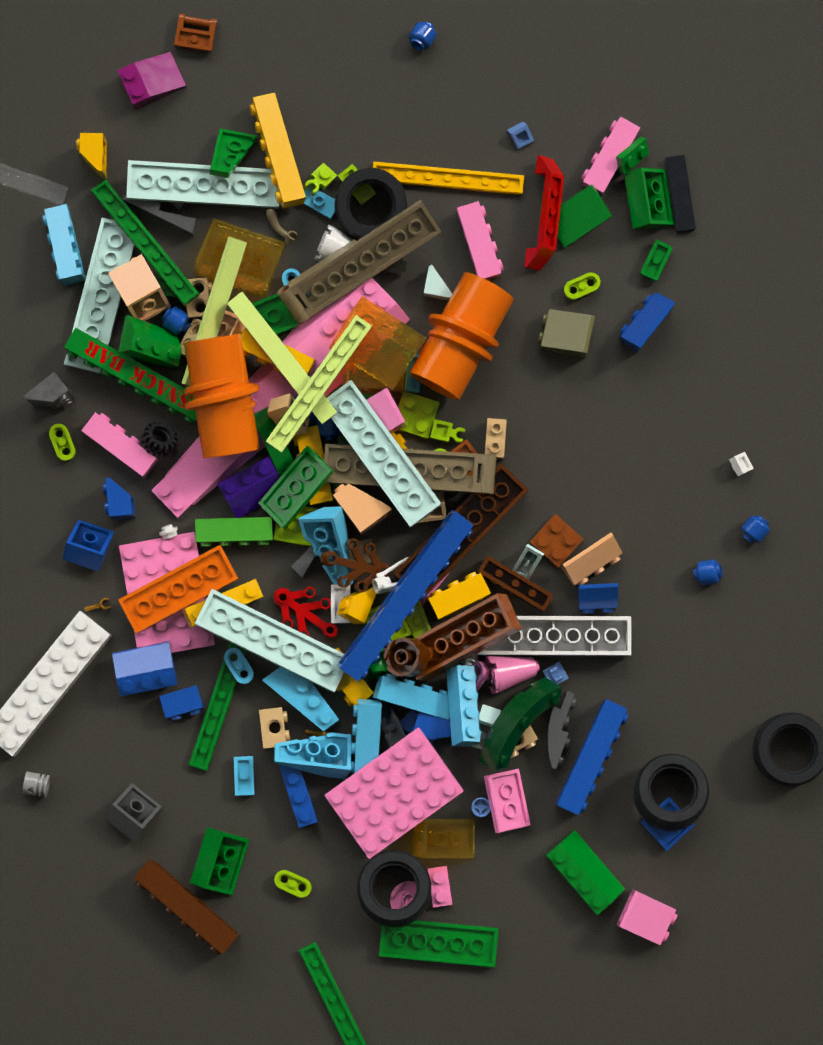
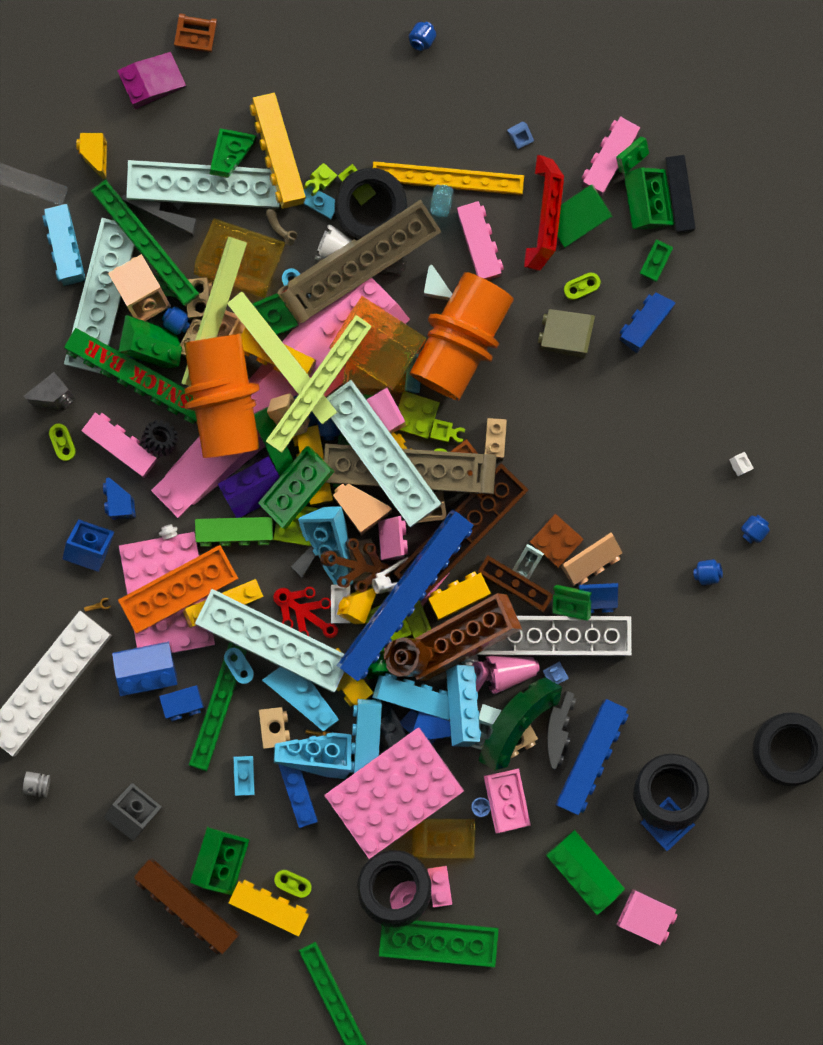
(268, 908): none -> yellow brick
(391, 539): none -> bright pink slope
(441, 200): none -> clear light blue gear
(572, 602): none -> green plate

